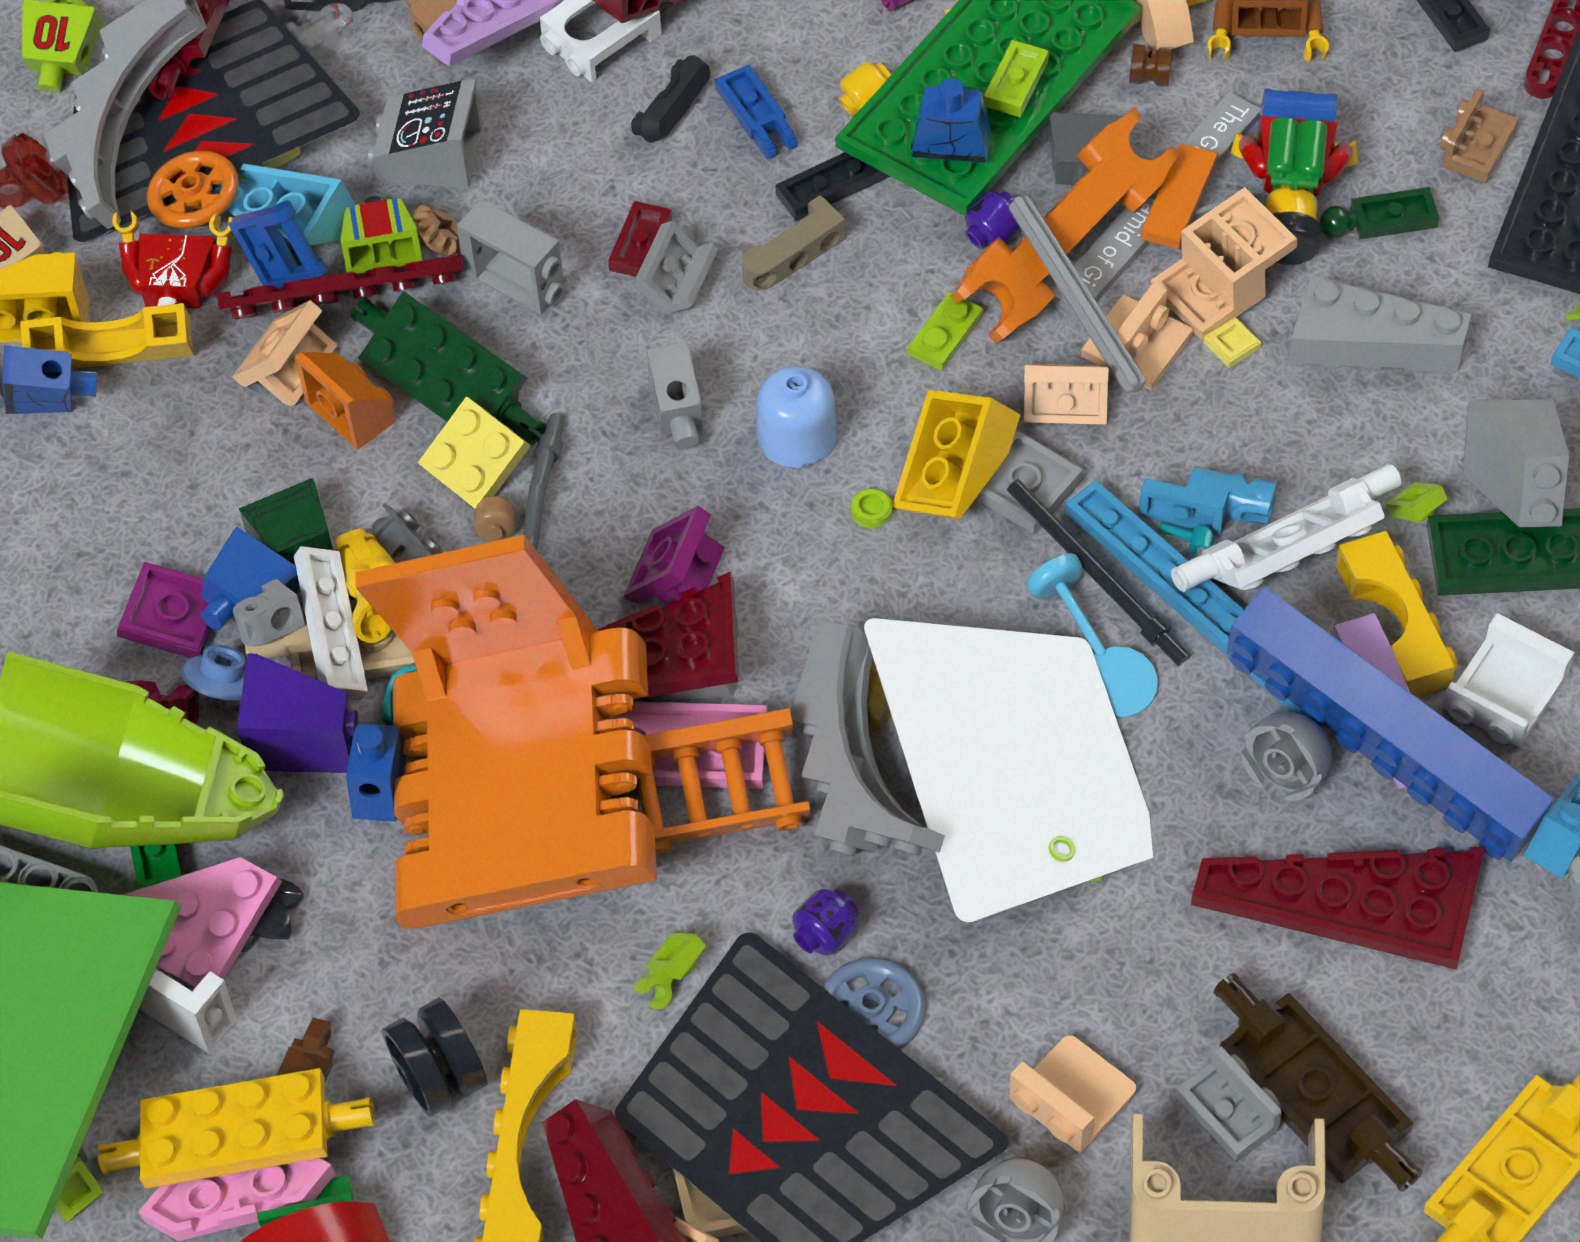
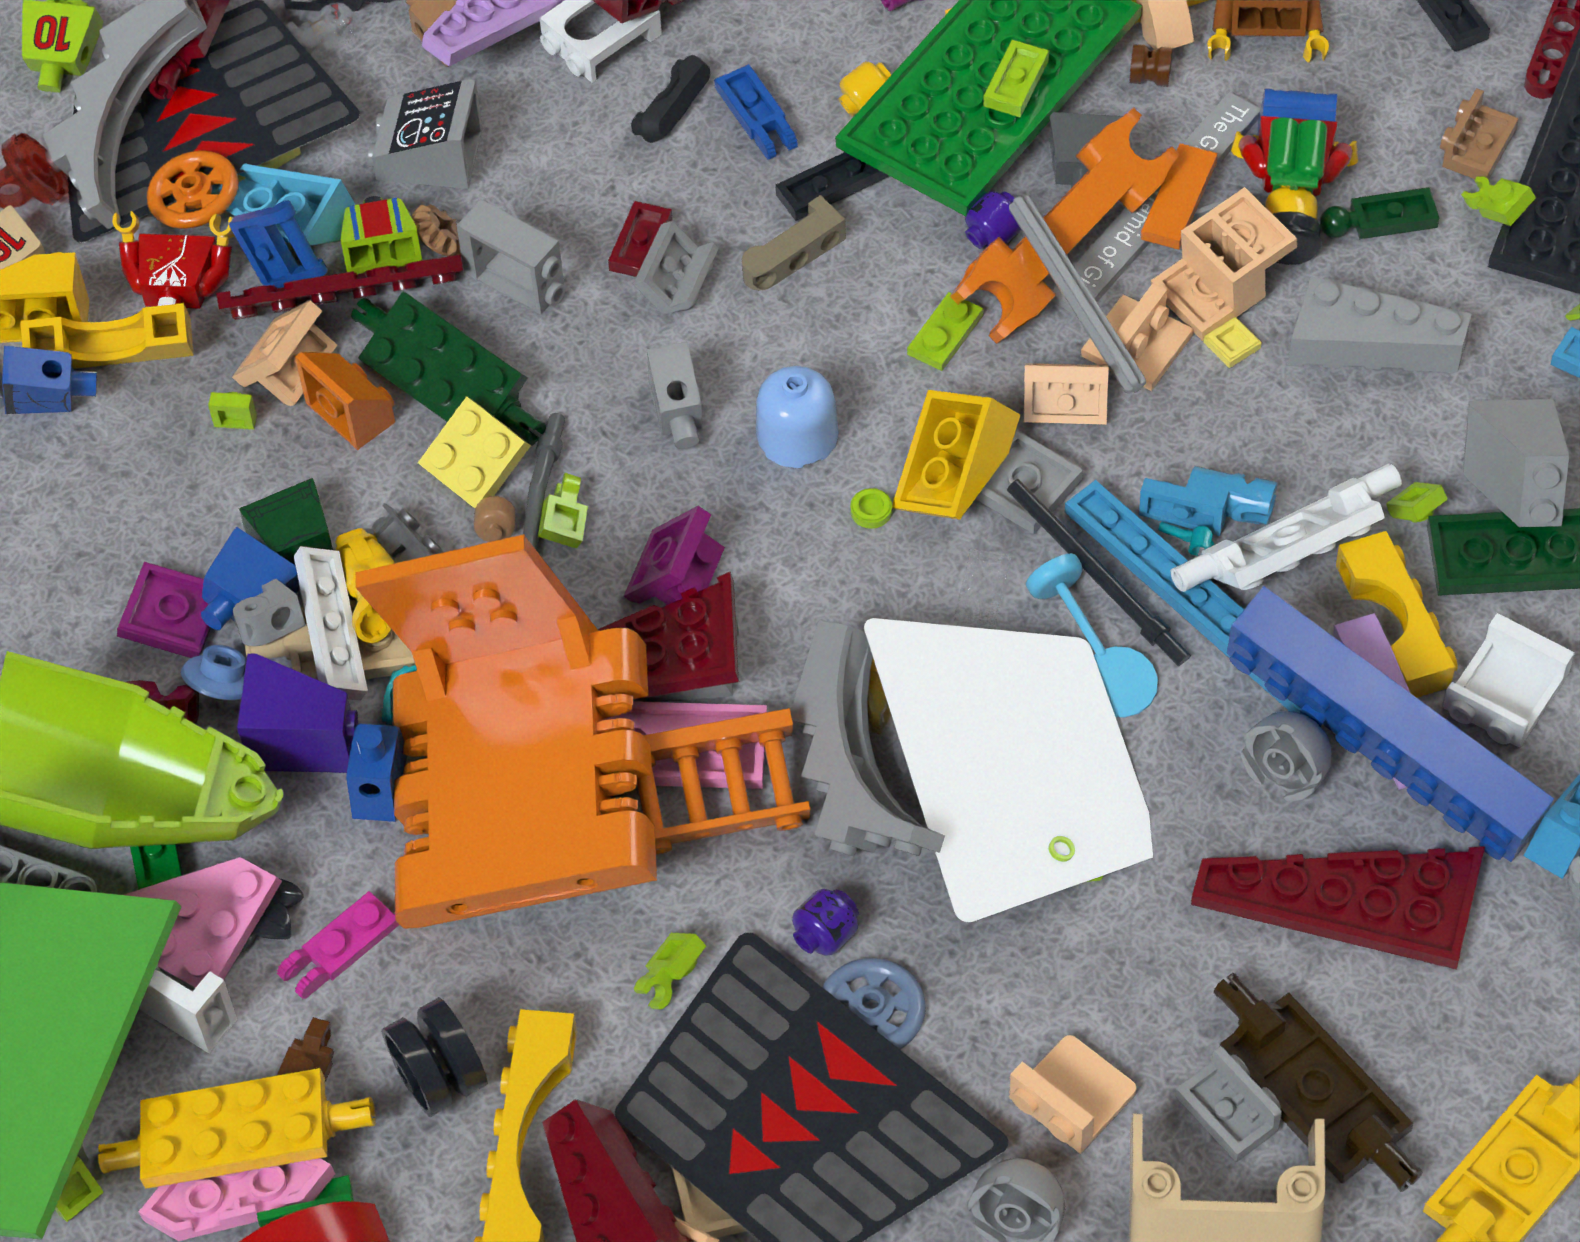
(232, 410): none -> lime plate
(339, 944): none -> dark pink hinge
(562, 516): none -> lime plate
(952, 124): blue torso -> none
(1499, 202): none -> lime plate

